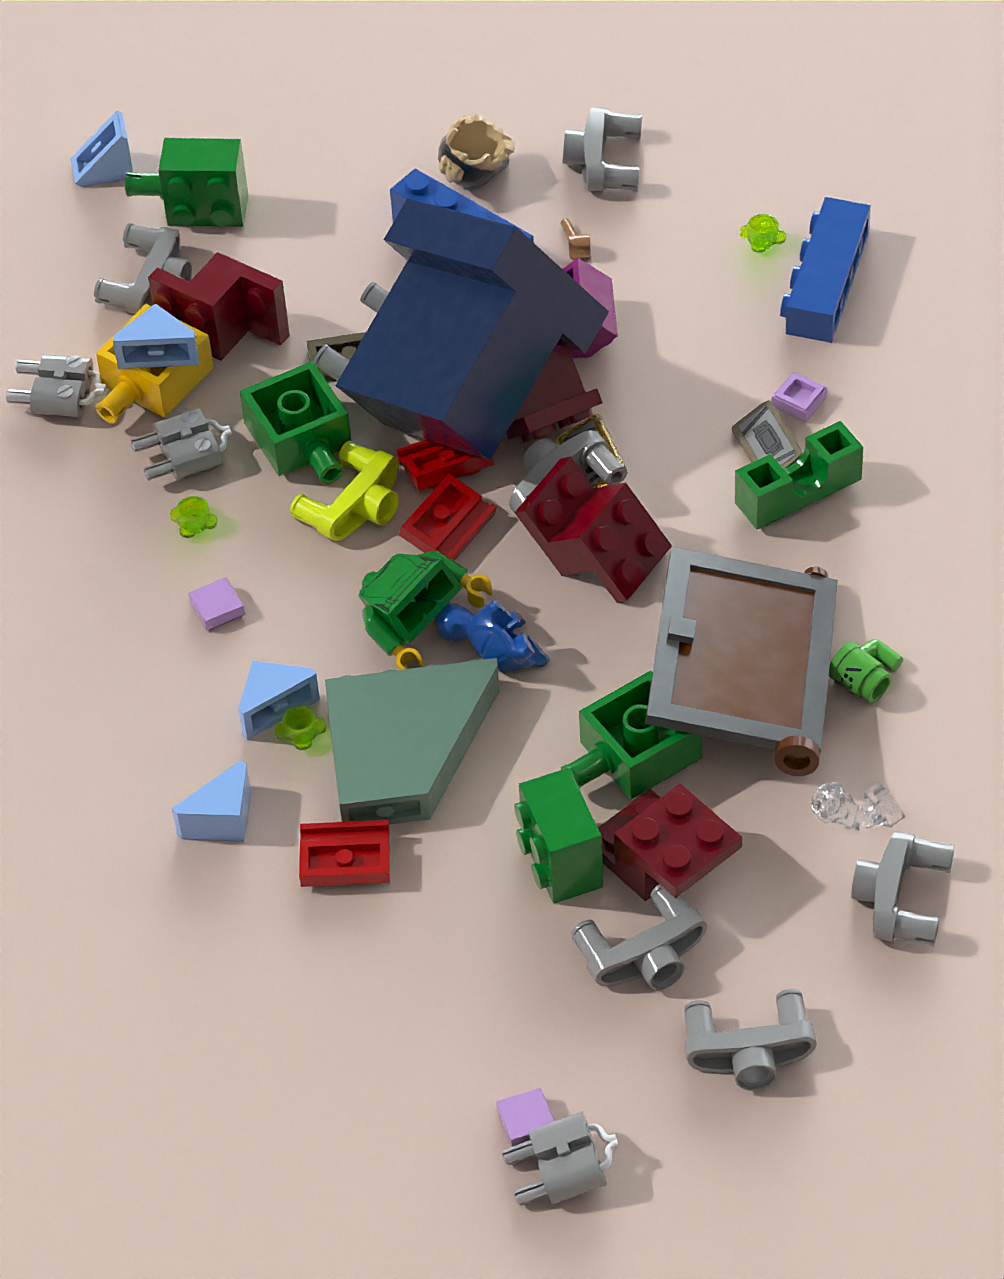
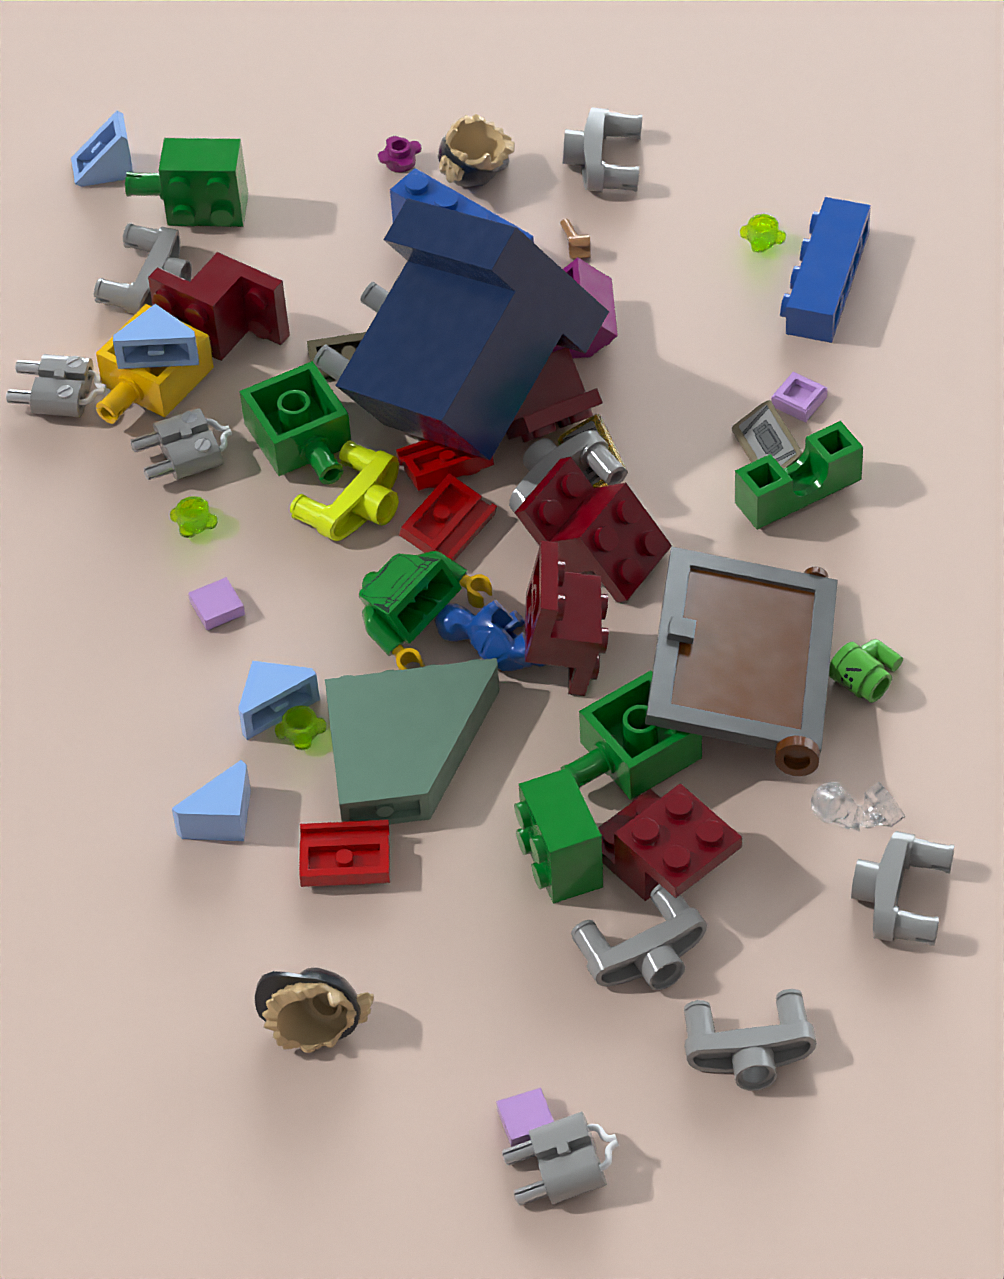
(310, 1008): none -> tan hair
(399, 154): none -> magenta plate
(565, 619): none -> dark red bracket

